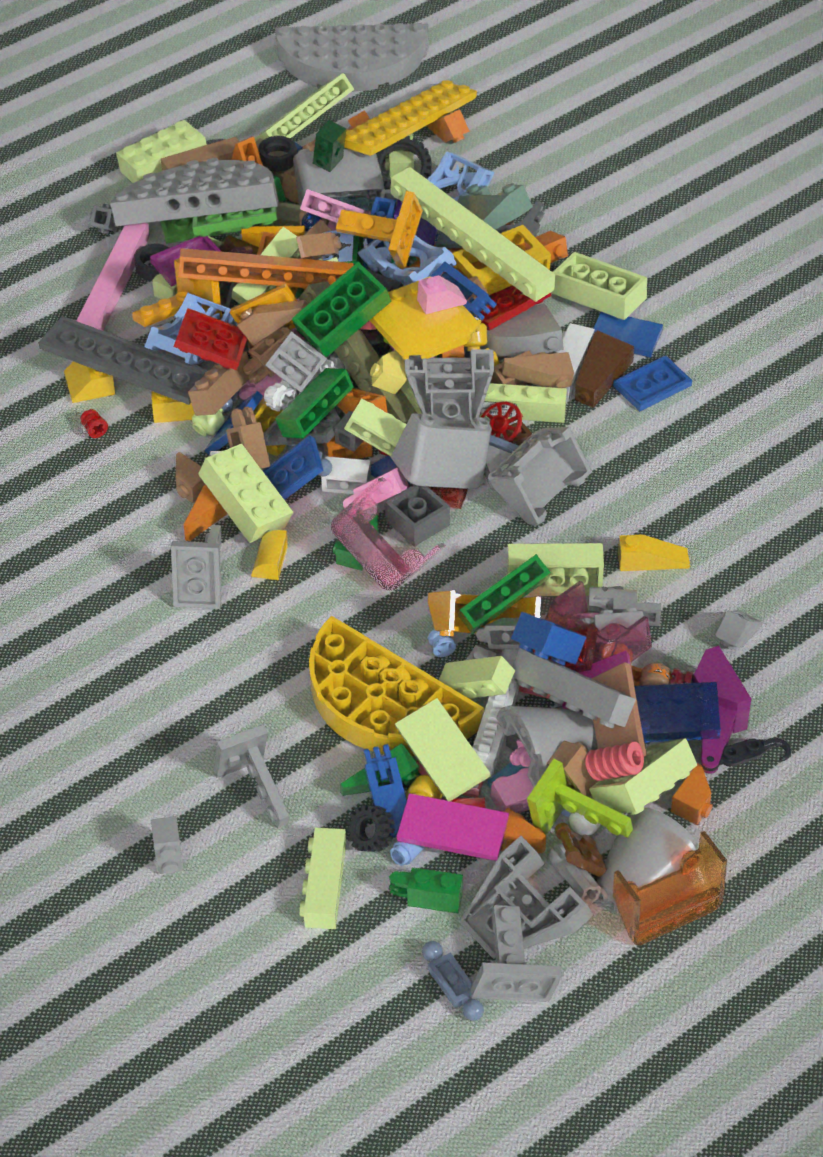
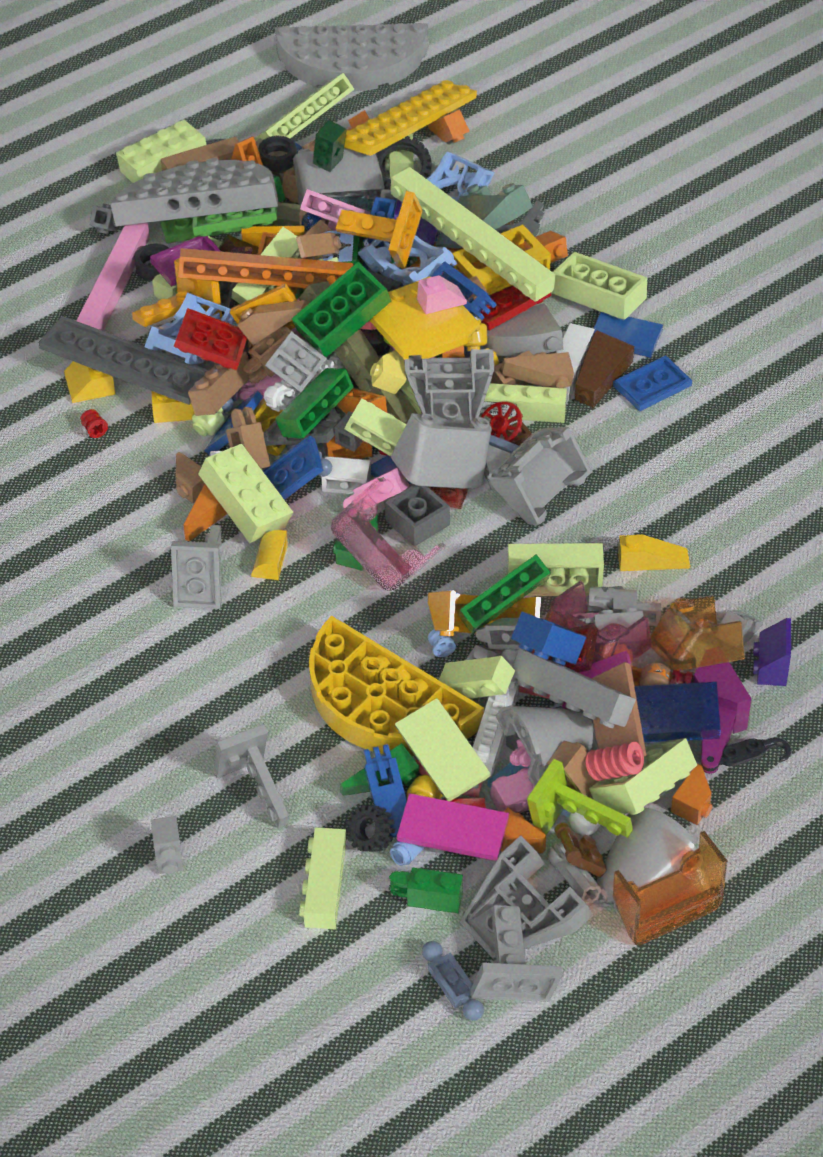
(692, 639): none -> clear orange windscreen
(773, 654): none -> dark purple slope

